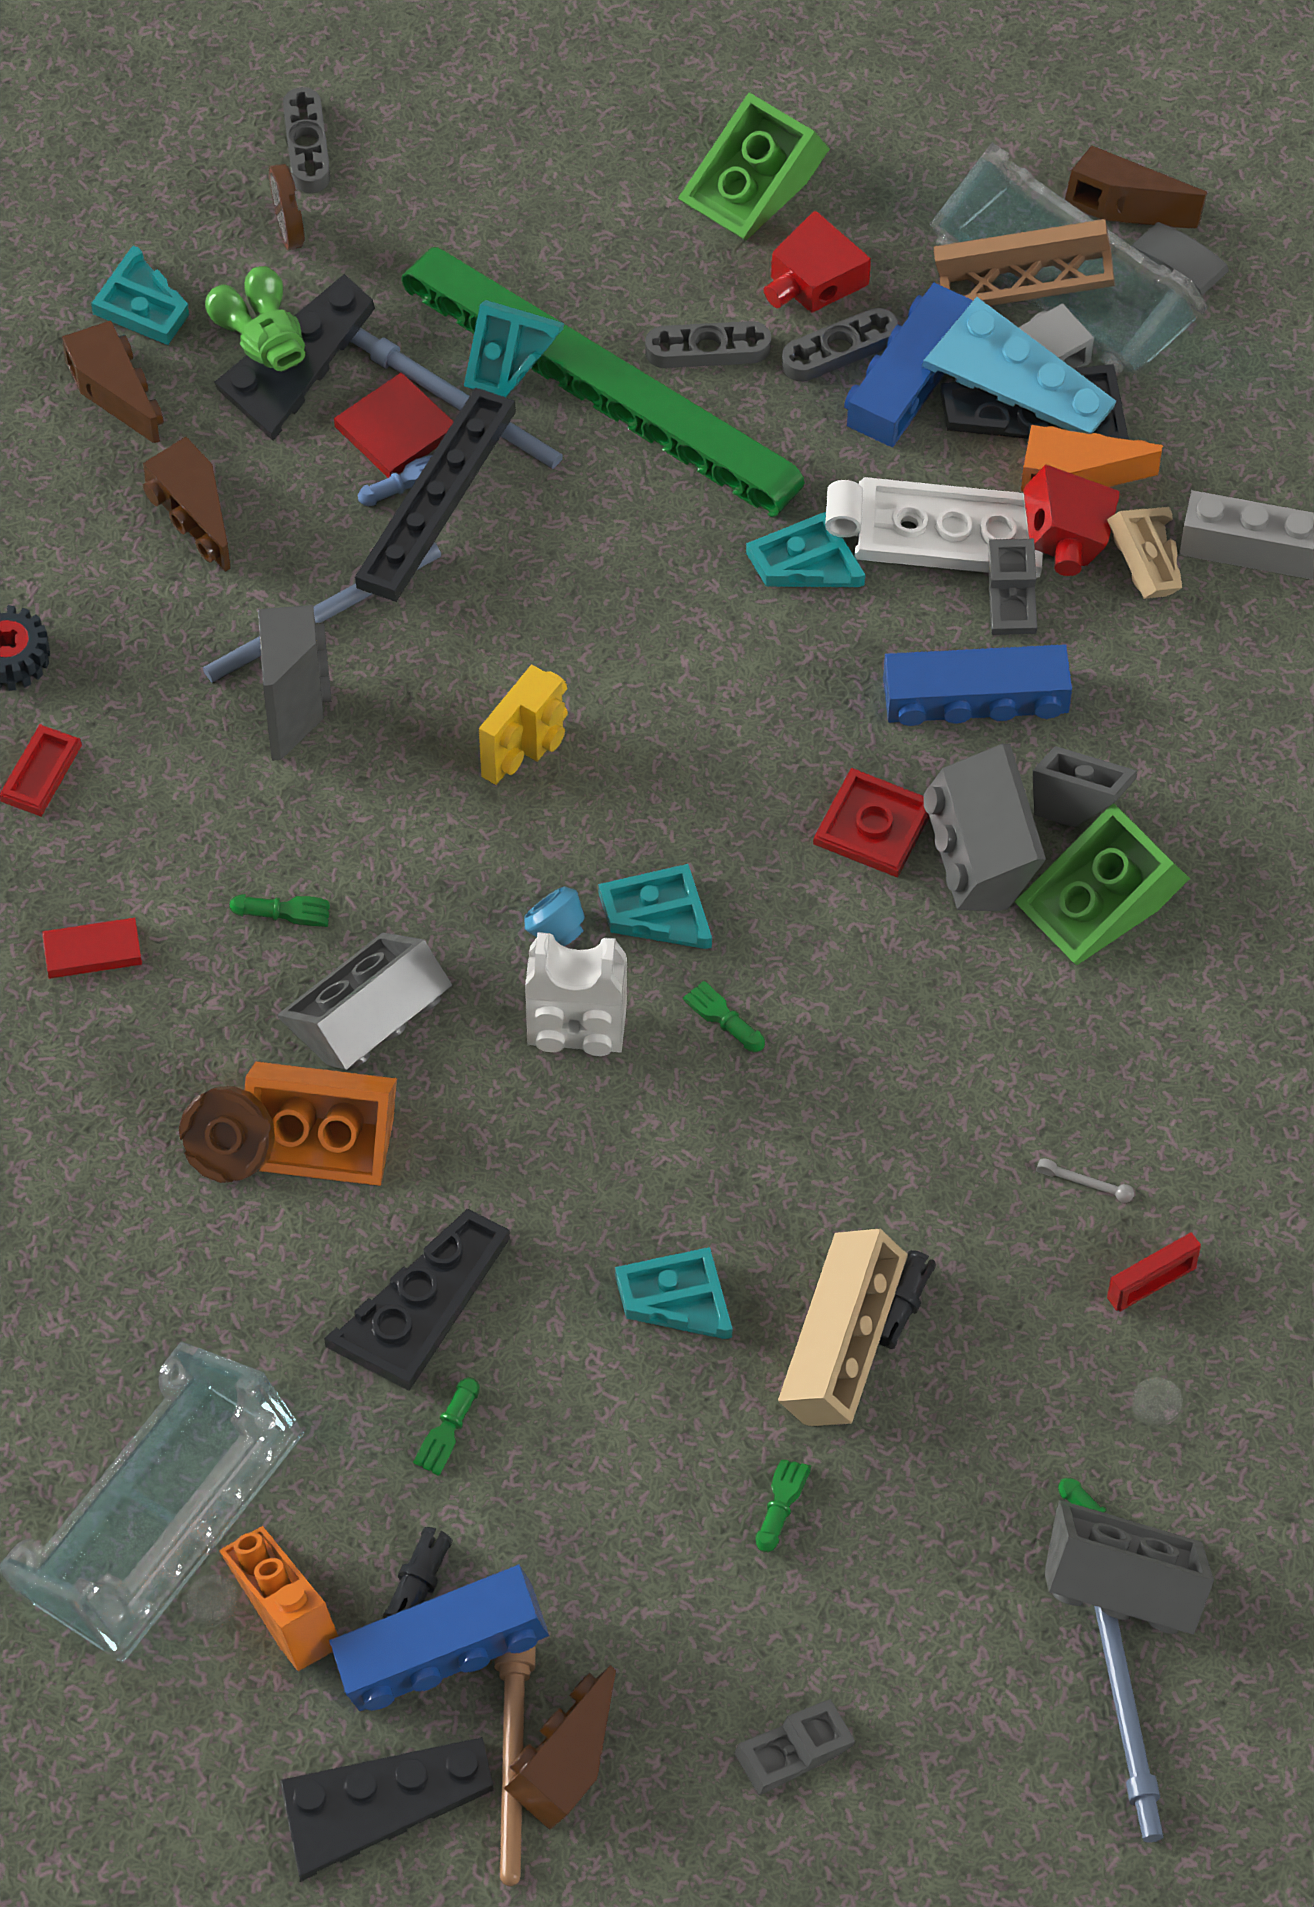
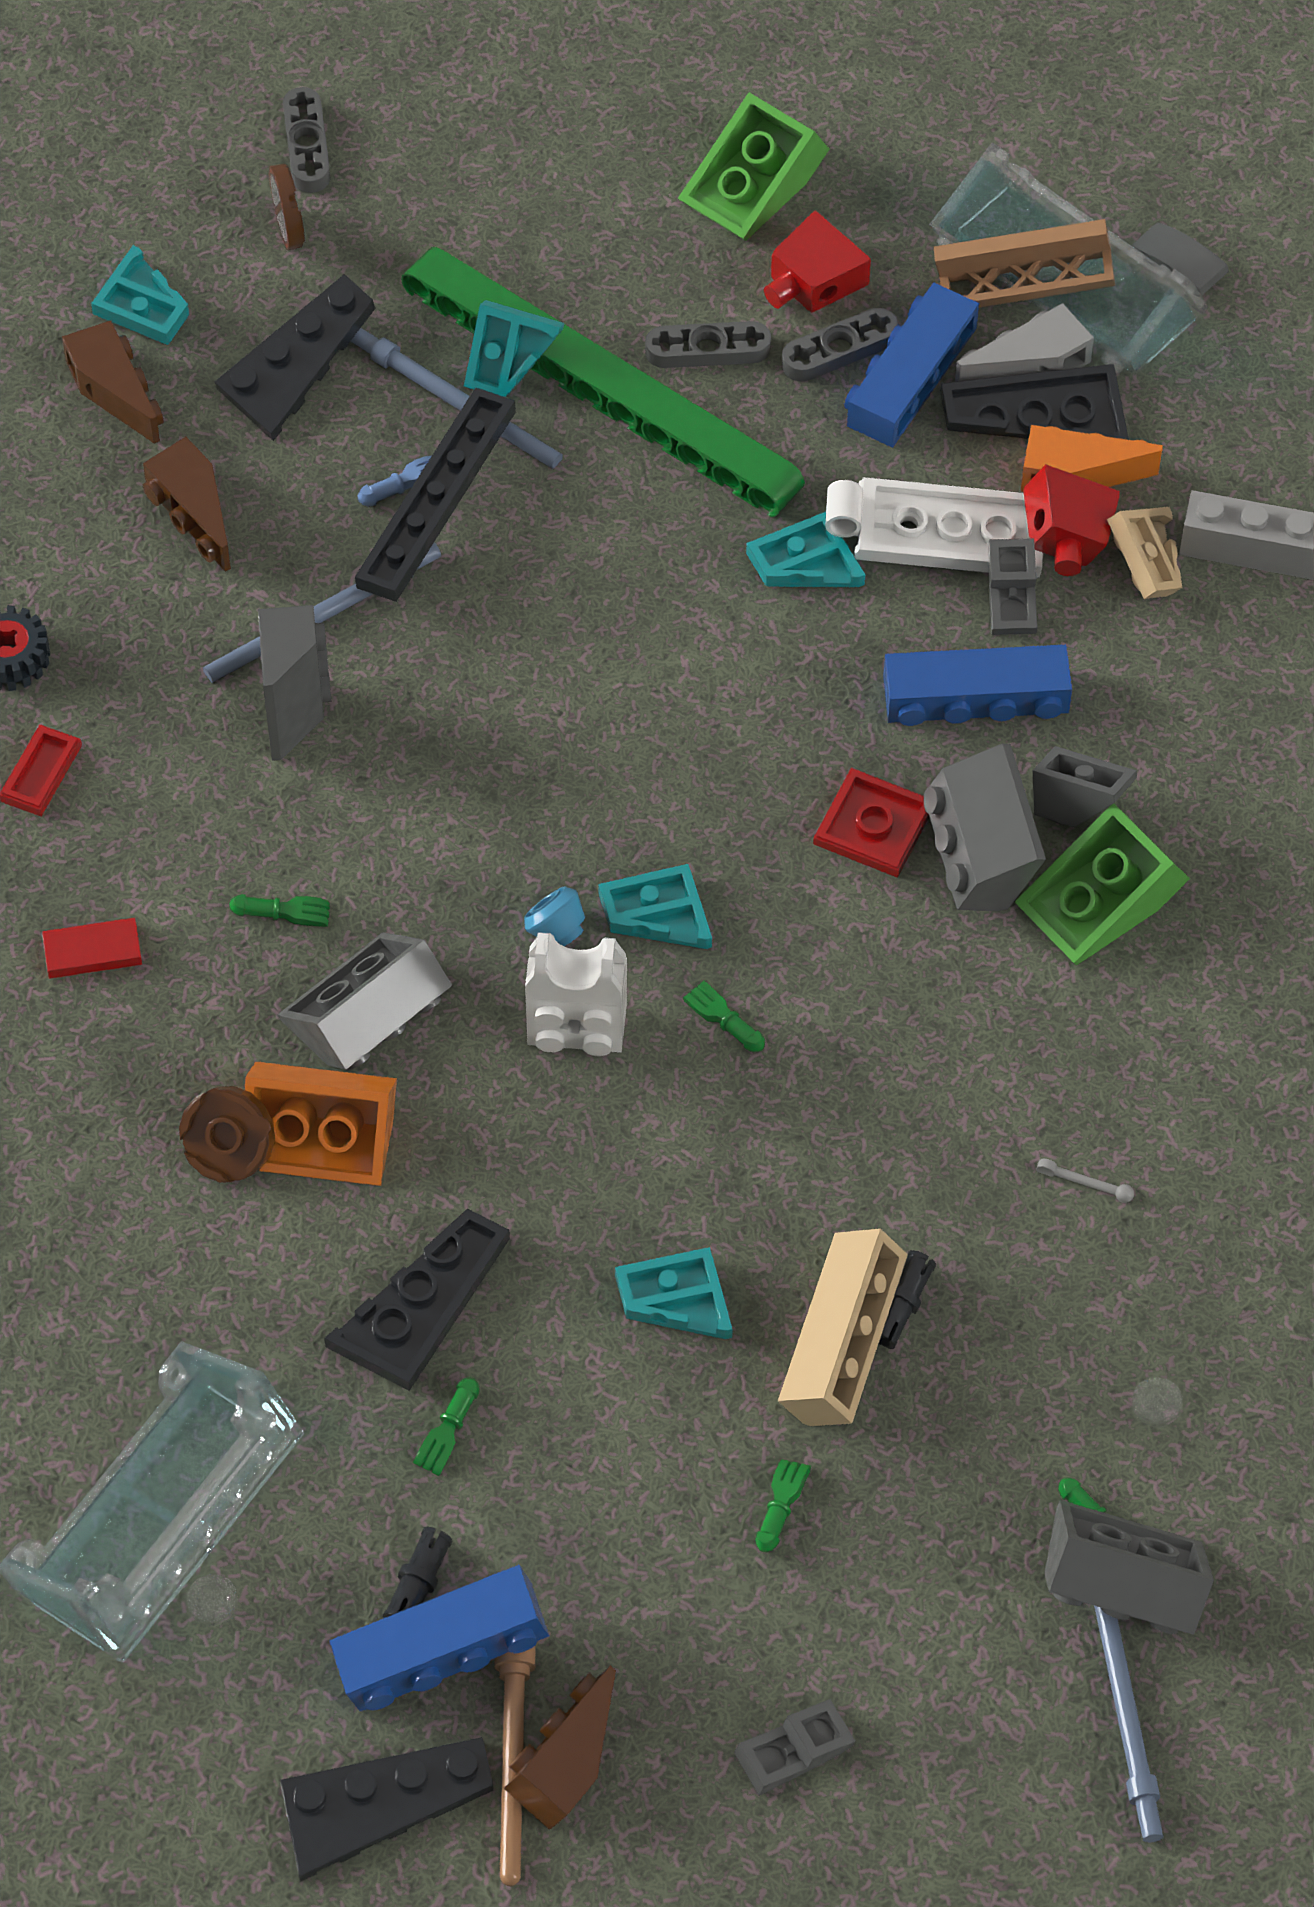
(274, 334): bright green piece -> none
(281, 1597): orange slope -> none
(394, 425): red tile -> none
(523, 724): yellow plate -> none
(1005, 361): medium azure wing -> none
(1132, 193): reddish brown slope -> none
(1154, 1272): red tile -> none

